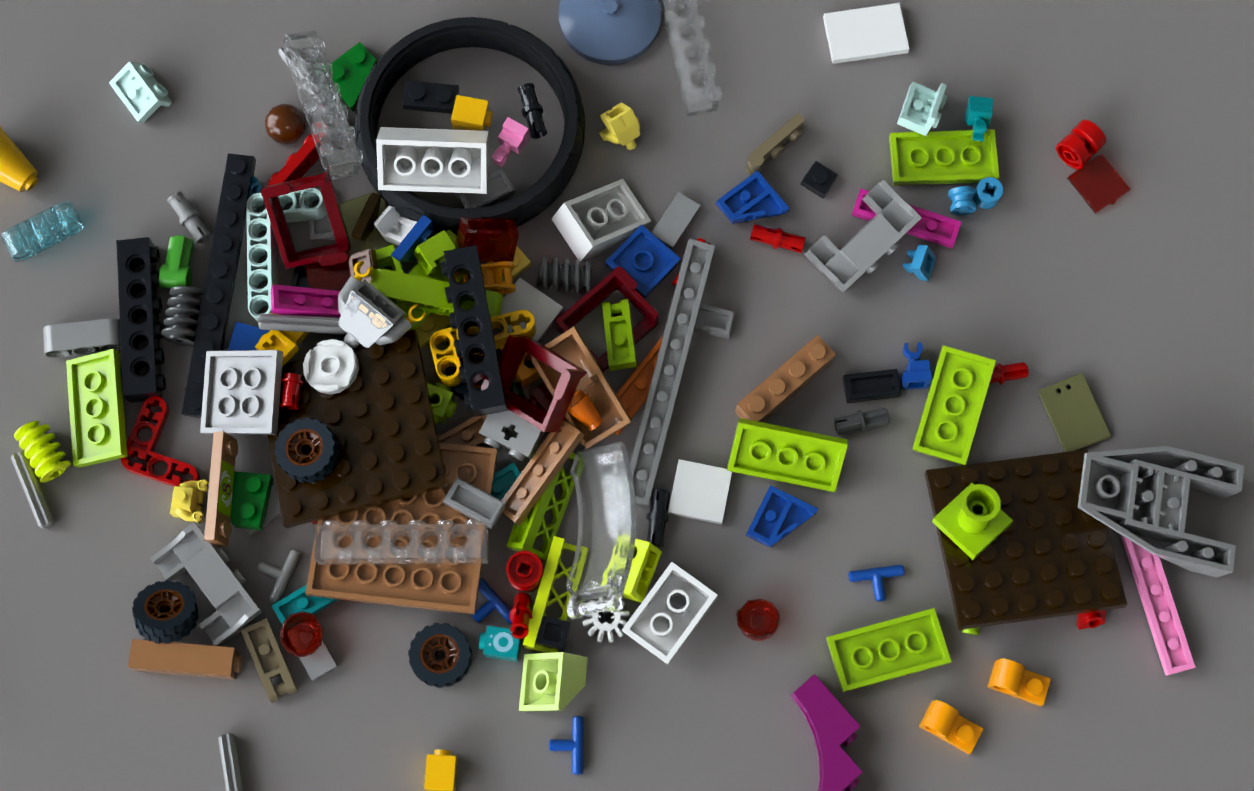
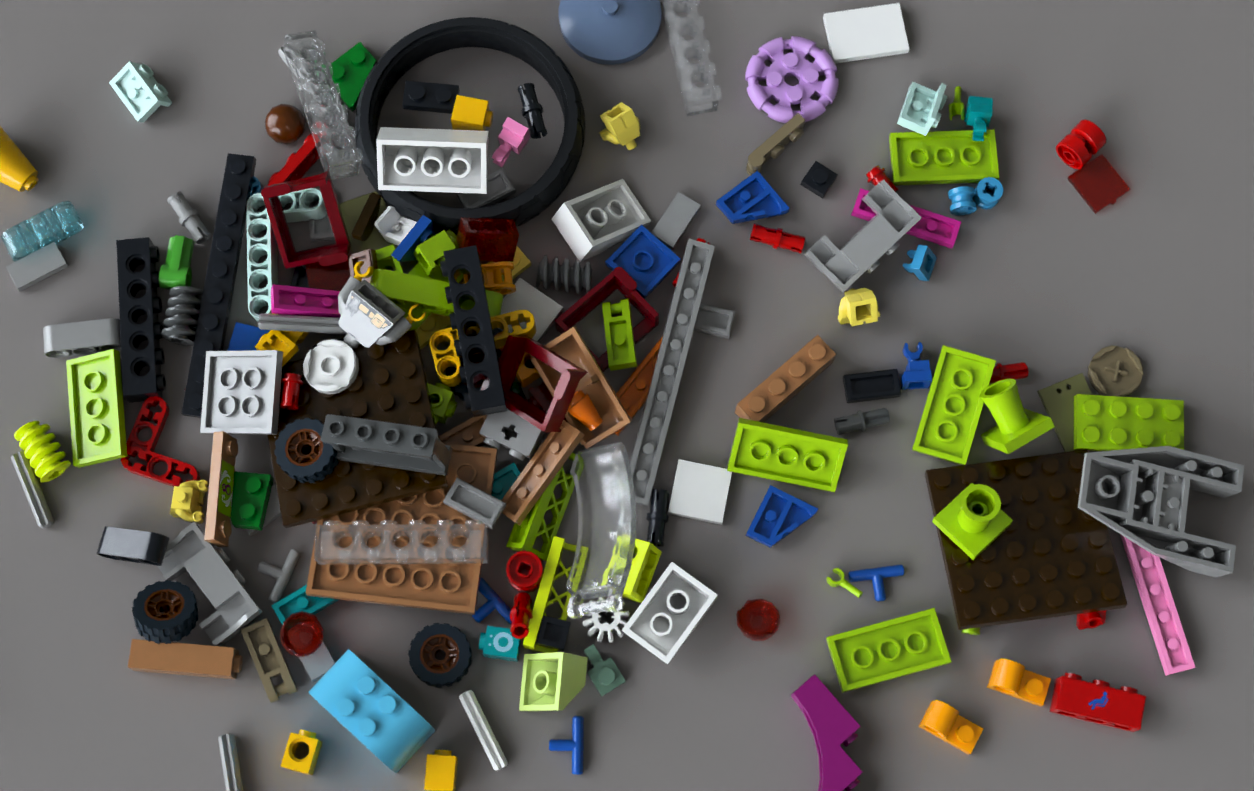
(37, 266): none -> light grey tile
(133, 546): none -> beam
(308, 763): none -> yellow brick
(372, 711): none -> medium azure brick
(387, 444): none -> dark grey fence
(483, 730): none -> white axle
(605, 673): none -> sand green plate
(794, 65): none -> lavender plate
(843, 583): none -> lime hand
(858, 306): none -> light yellow piece
(877, 174): none -> red pin
(957, 106): none -> lime hand
(1014, 423): none -> lime plant
(1098, 702): none -> red brick
(1115, 371): none -> dark tan tile
(1127, 422): none -> lime plate

